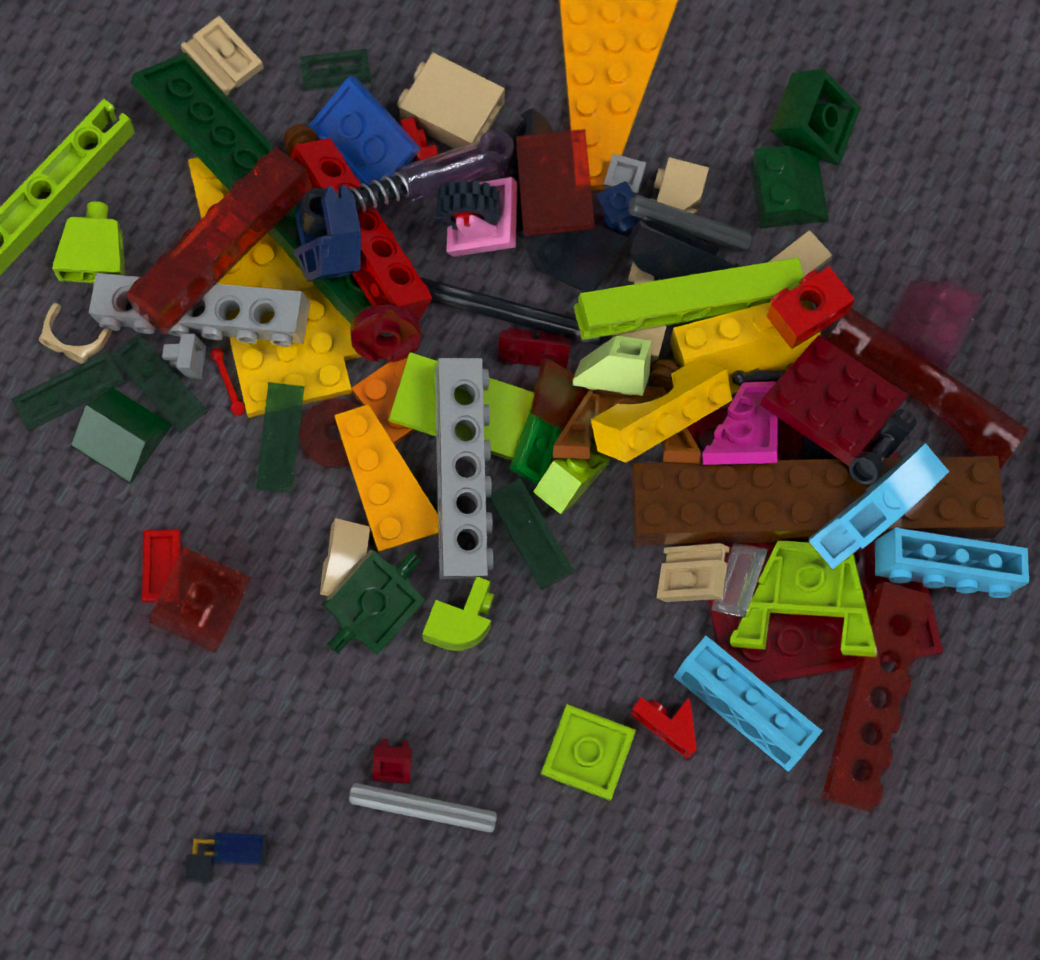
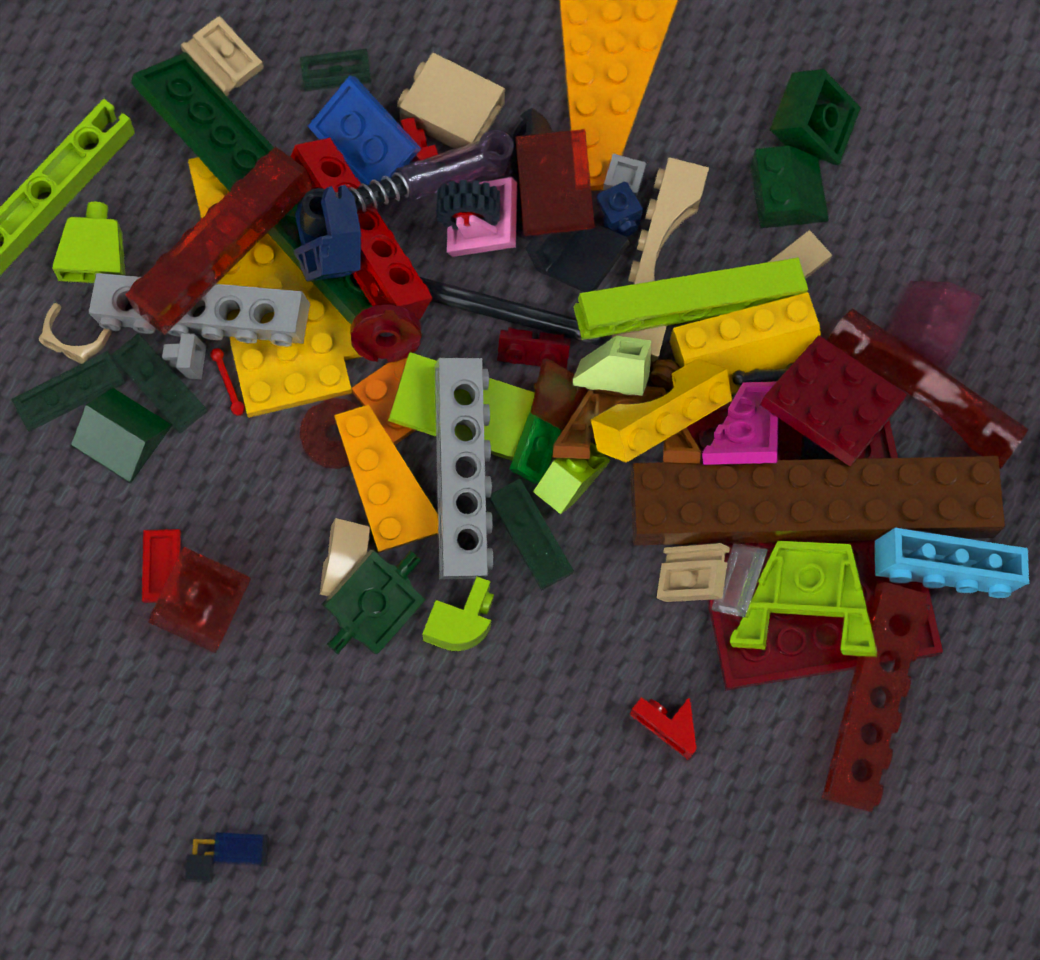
(280, 438): clear green tile -> none
(297, 135): reddish brown plate -> none
(392, 762): dark red tile -> none
(422, 807): light grey axle -> none
(588, 752): lime tile -> none
(671, 252): black brick -> none
(690, 223): dark grey axle -> none
(747, 703): medium azure fence -> none
(800, 324): red brick -> none
(868, 464): black bar -> none
(879, 506): medium azure slope -> none

